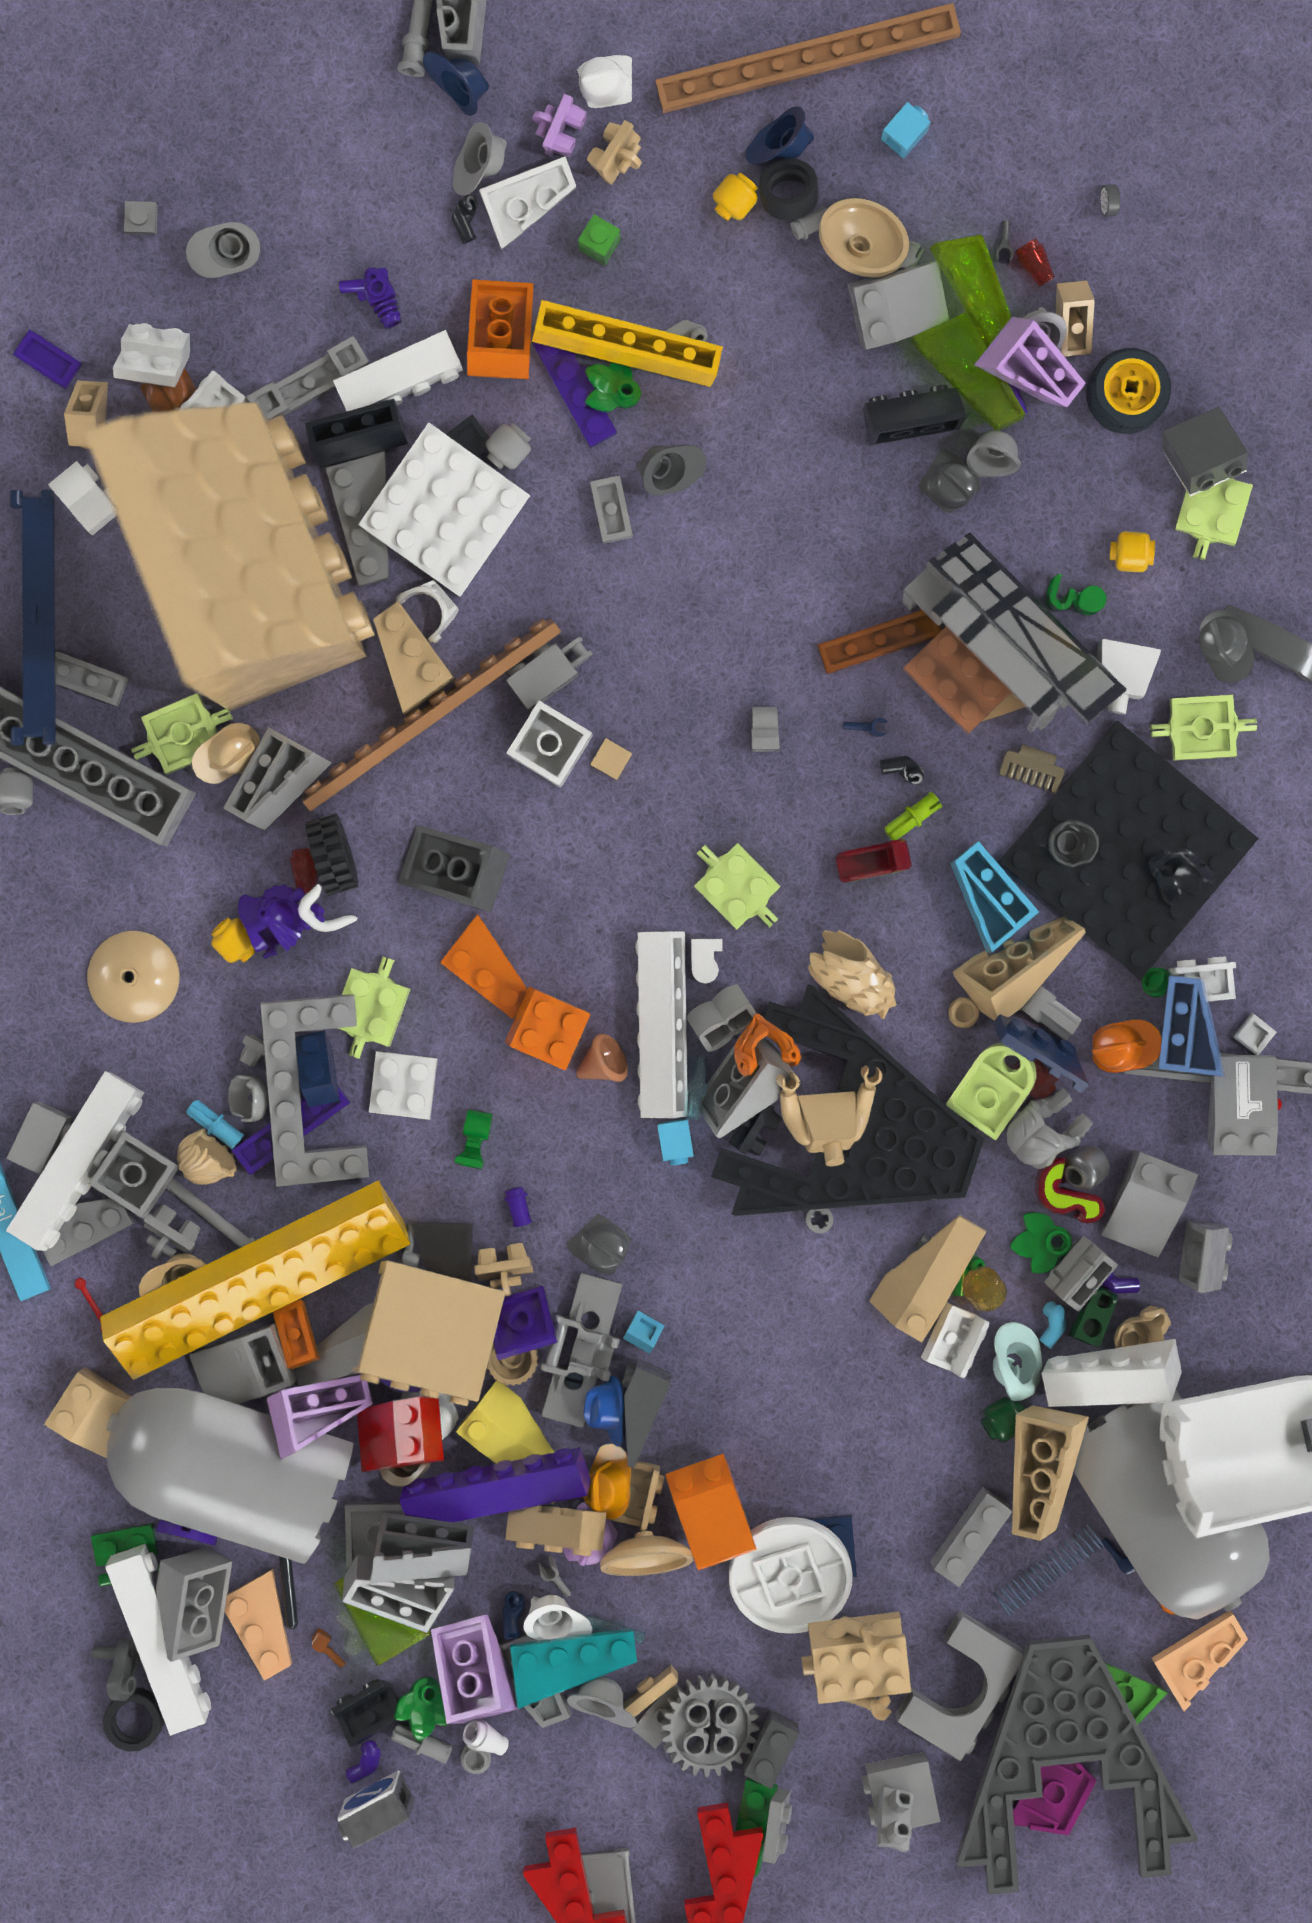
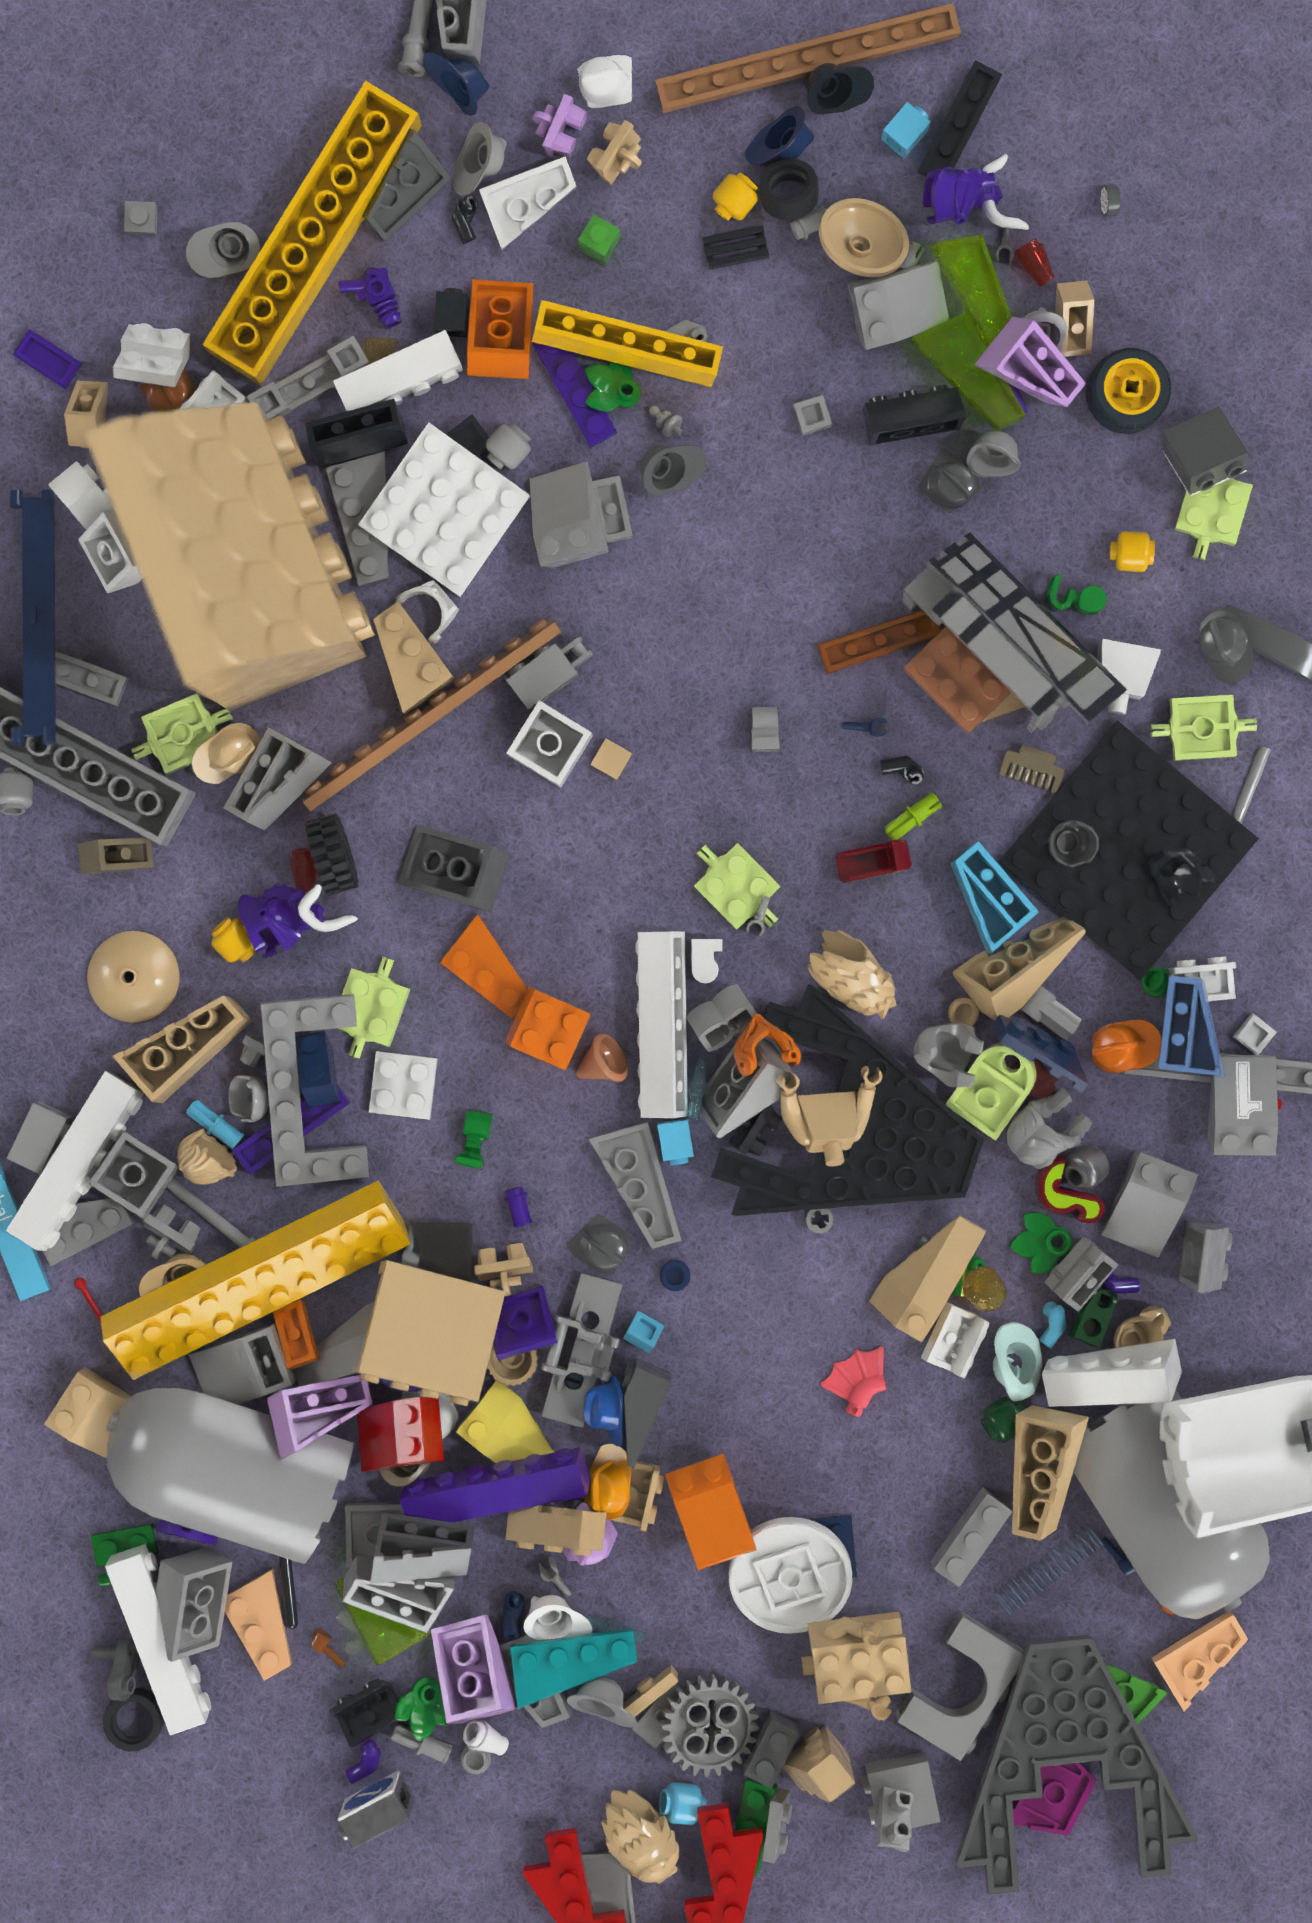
(110, 552): none -> white brick
(115, 855): none -> dark tan slope
(182, 1048): none -> tan wedge
(311, 235): none -> yellow brick
(379, 348): none -> clear yellow tile
(406, 187): none -> dark grey wing
(451, 312): none -> black brick
(566, 517): none -> light grey slope
(637, 1173): none -> light grey wing
(640, 1837): none -> tan head
(645, 1556): tan dish -> none
(665, 420): none -> light grey hair
(675, 1275): none -> dark blue tile
(680, 1803): none -> medium azure head
(734, 235): none -> black tile
(759, 917): none -> light grey hand
(812, 415): none -> light grey plate
(820, 1765): none -> tan wedge
(837, 88): none -> black piece
(857, 1379): none -> coral arm
(947, 1051): none -> light grey piece
(958, 191): none -> dark purple helmet
(961, 118): none -> black plate
(1251, 783): none -> light grey bar

